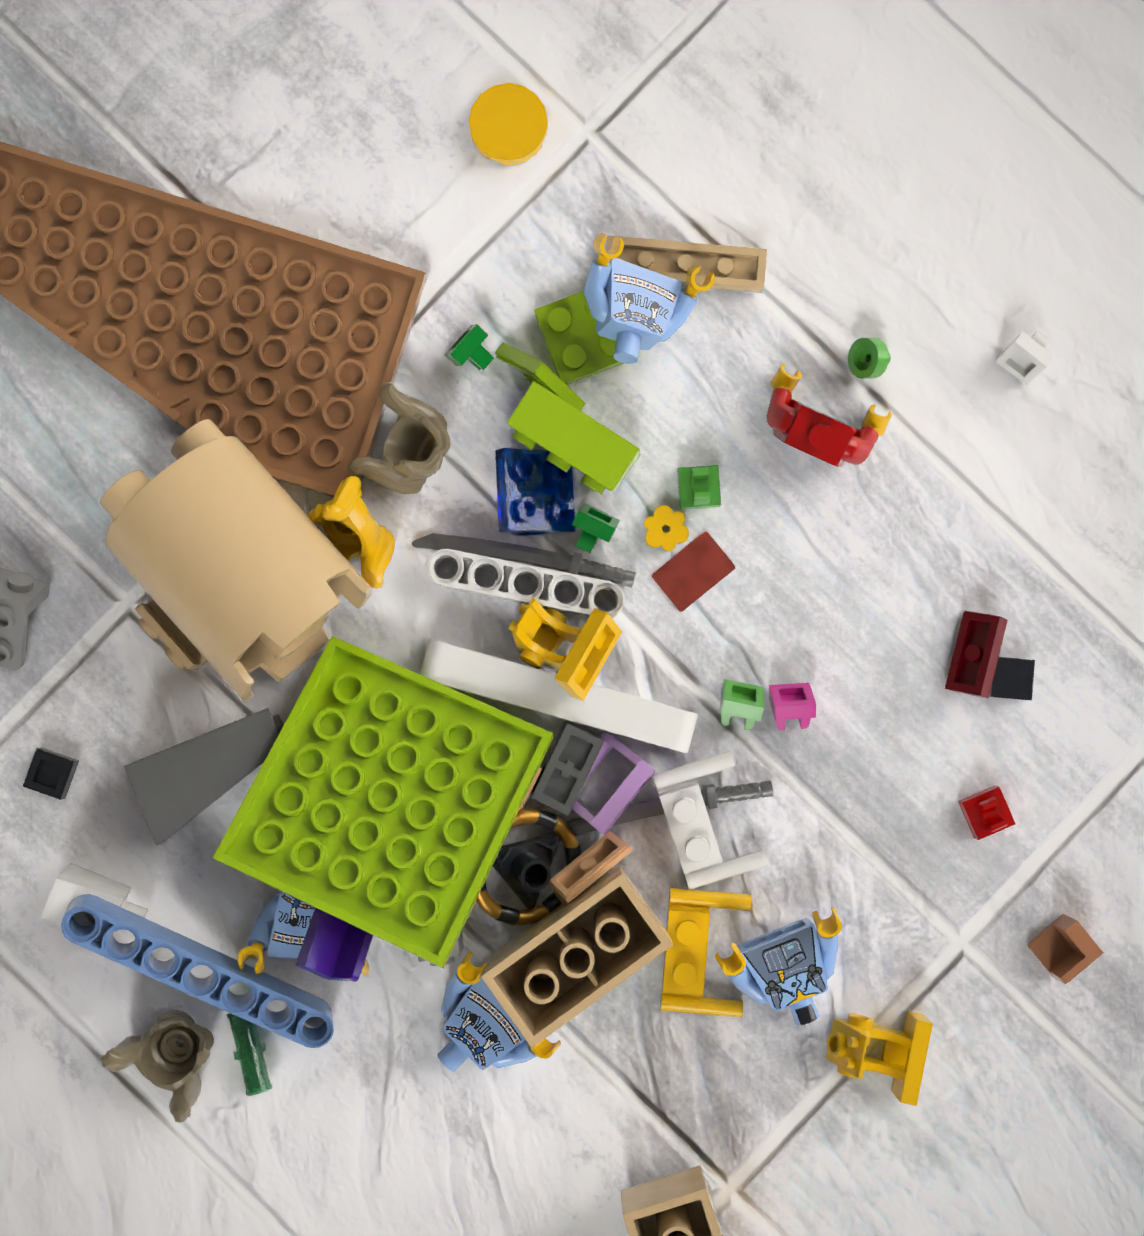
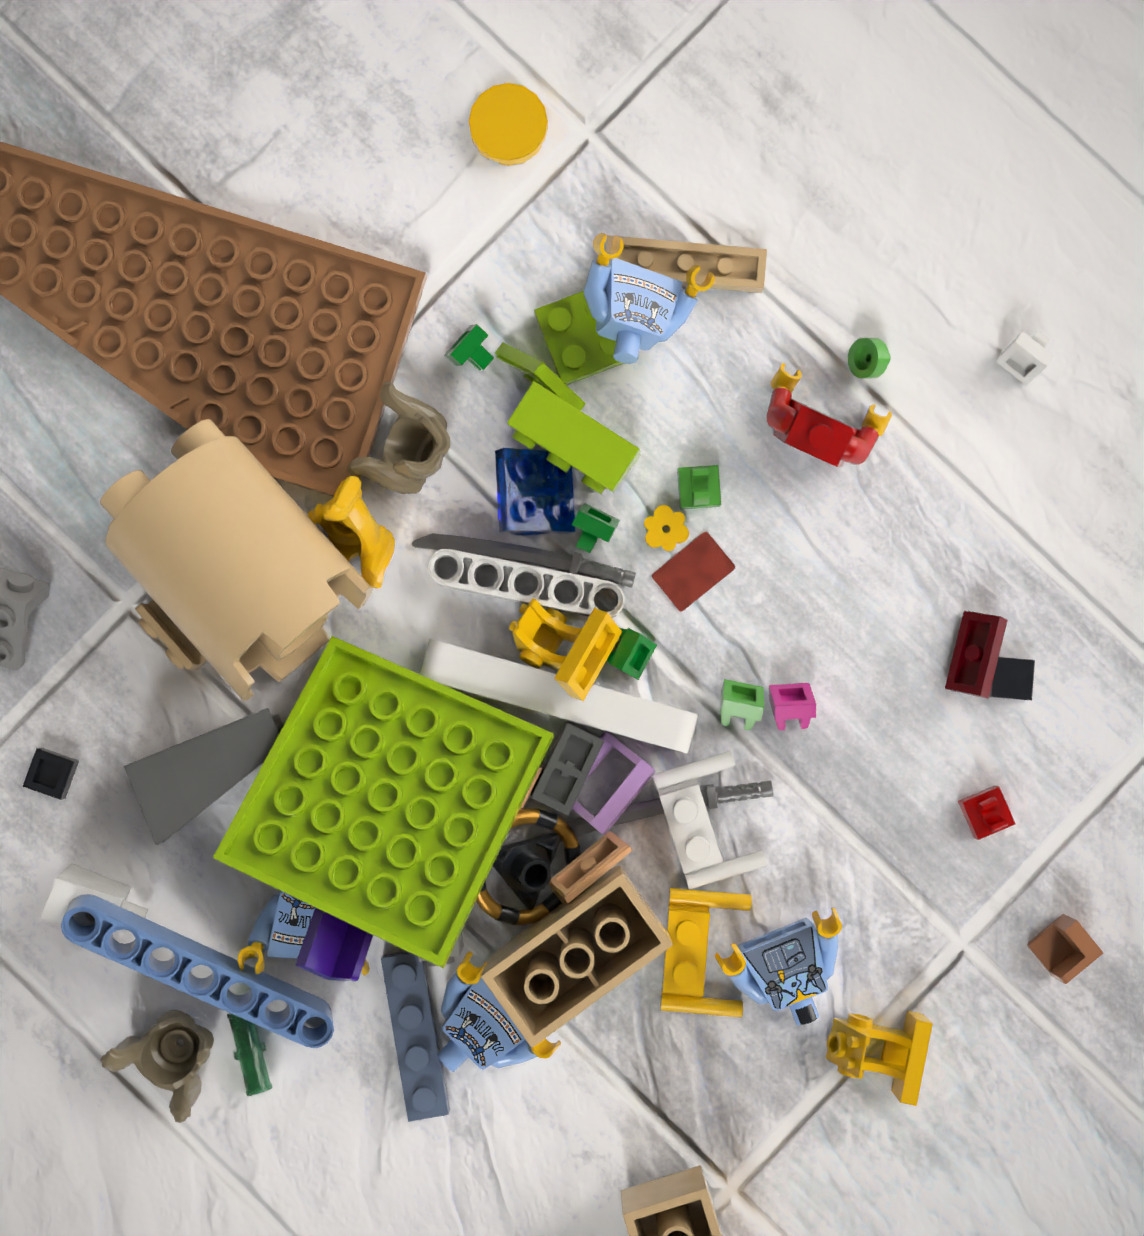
(415, 1036): none -> sand blue plate
(632, 653): none -> green tile

